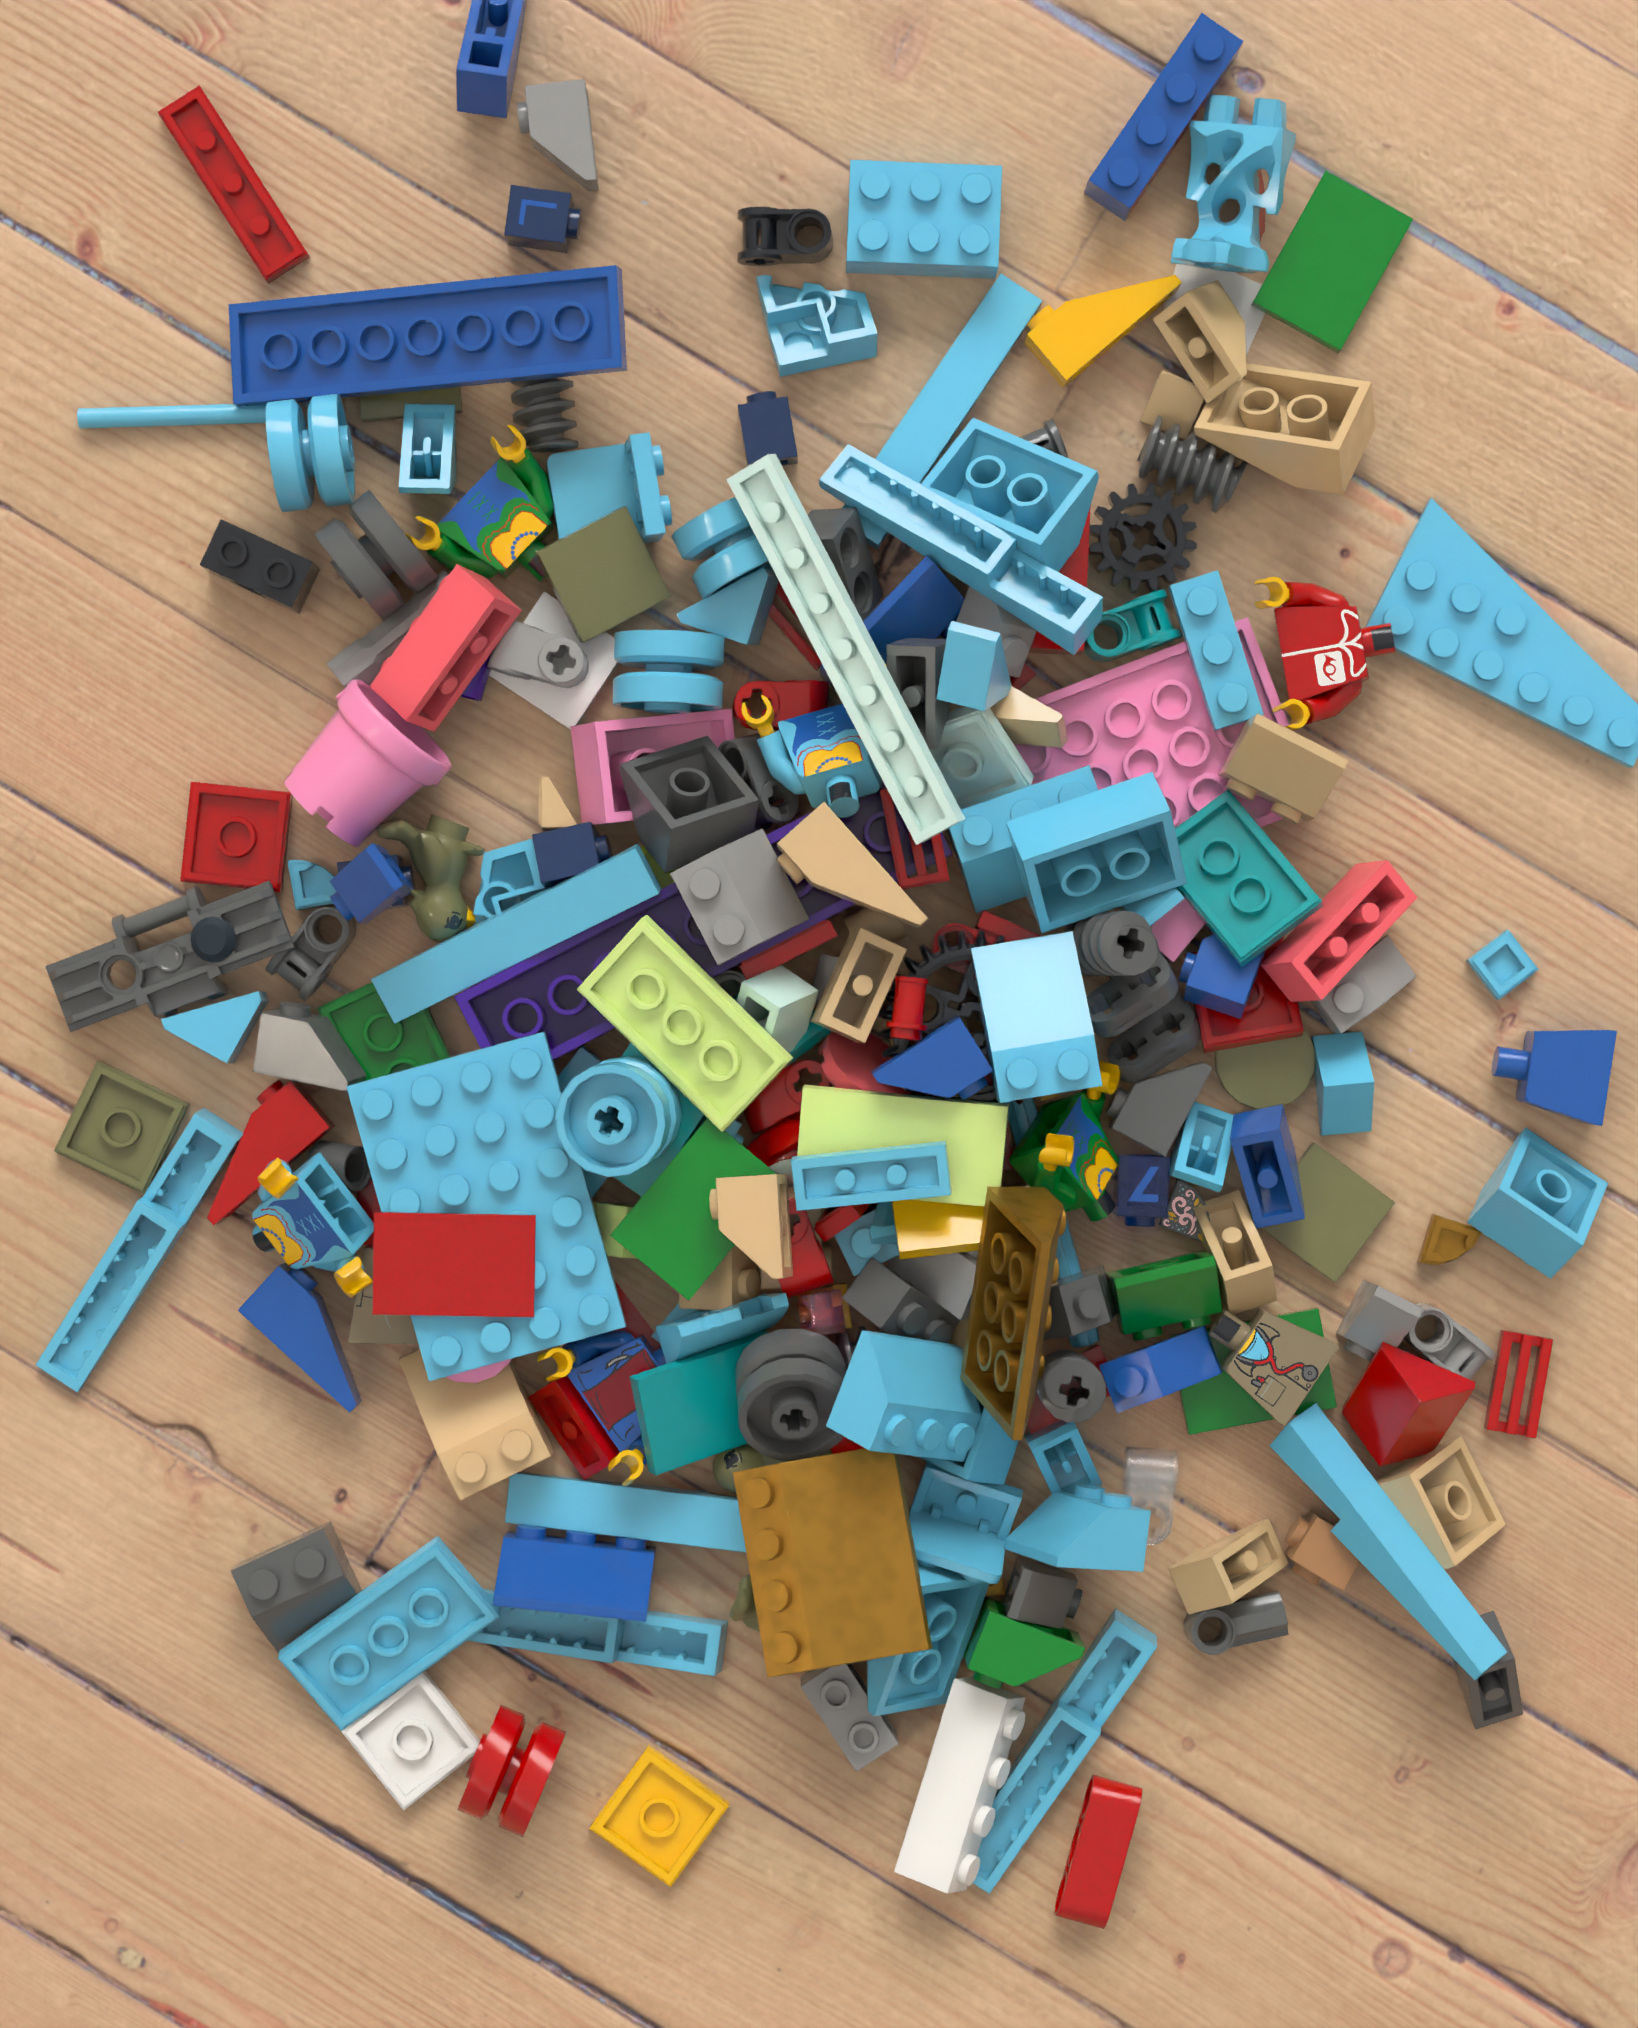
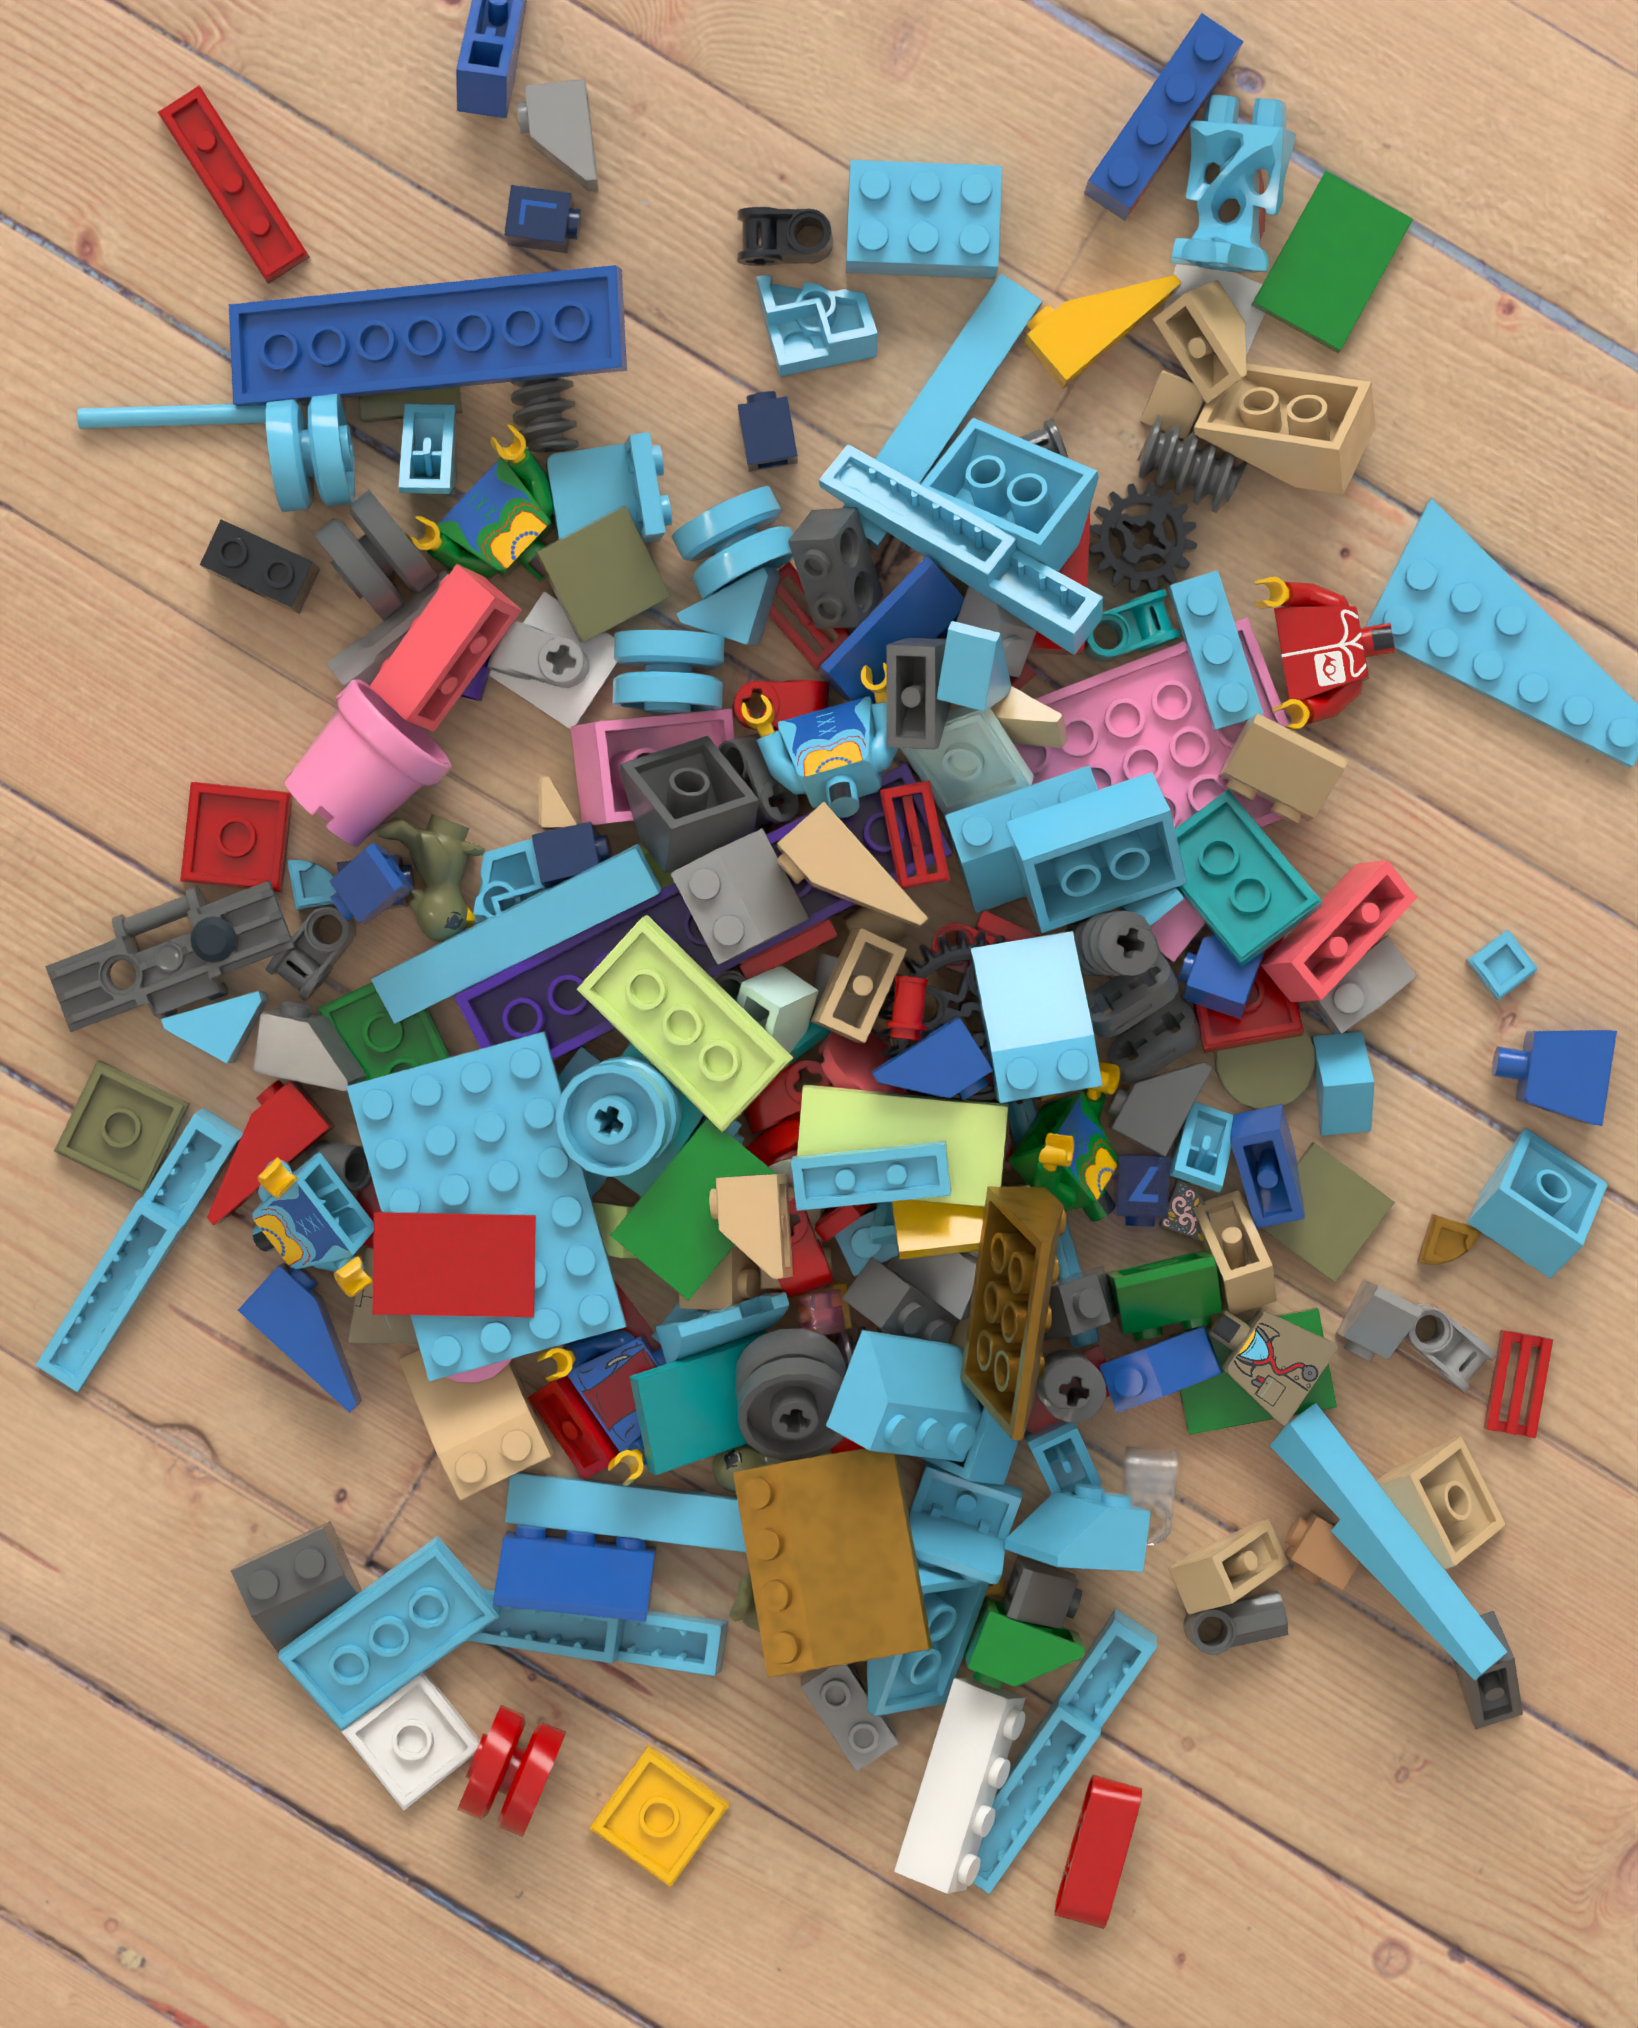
(845, 648): light aqua plate -> none
(1404, 1404): red slope -> none

